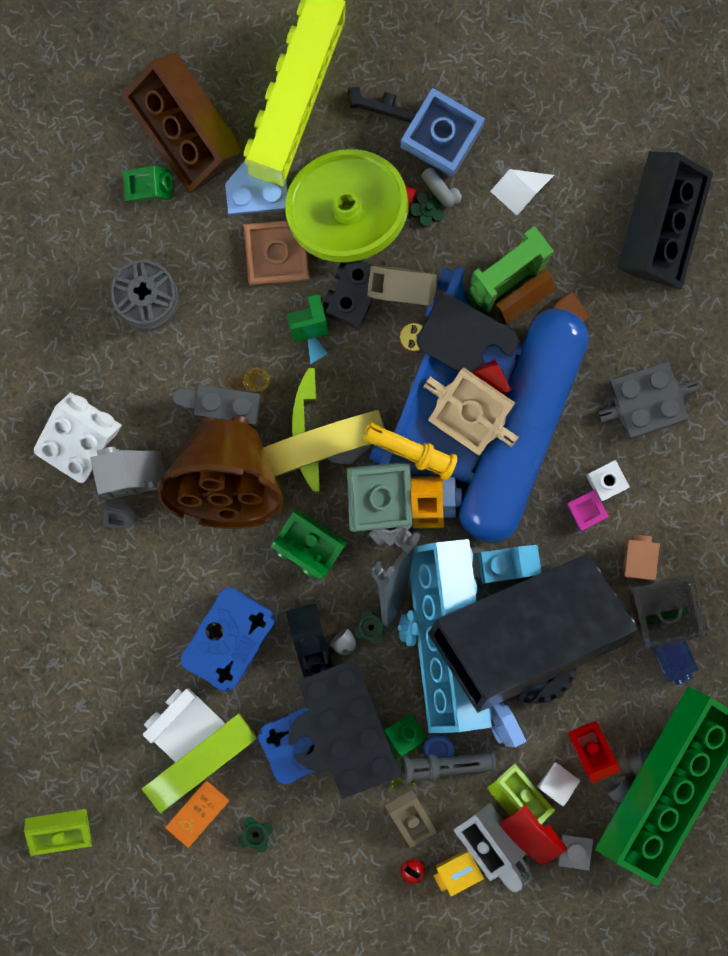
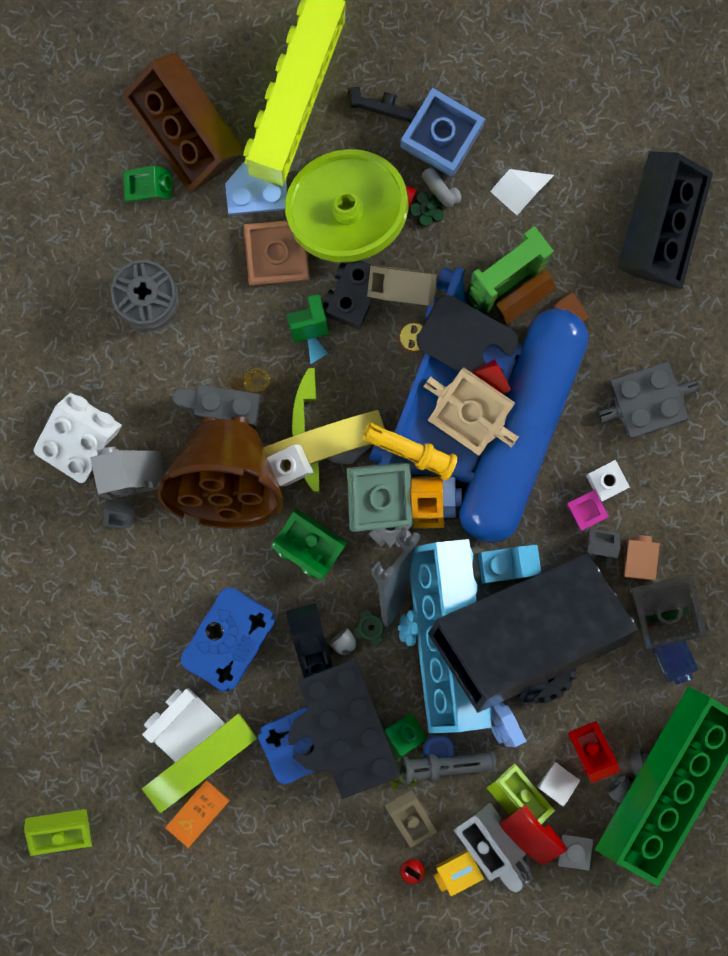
(252, 826): dark green plate -> none
(299, 465): none -> white plate
(604, 544): none -> dark grey tile

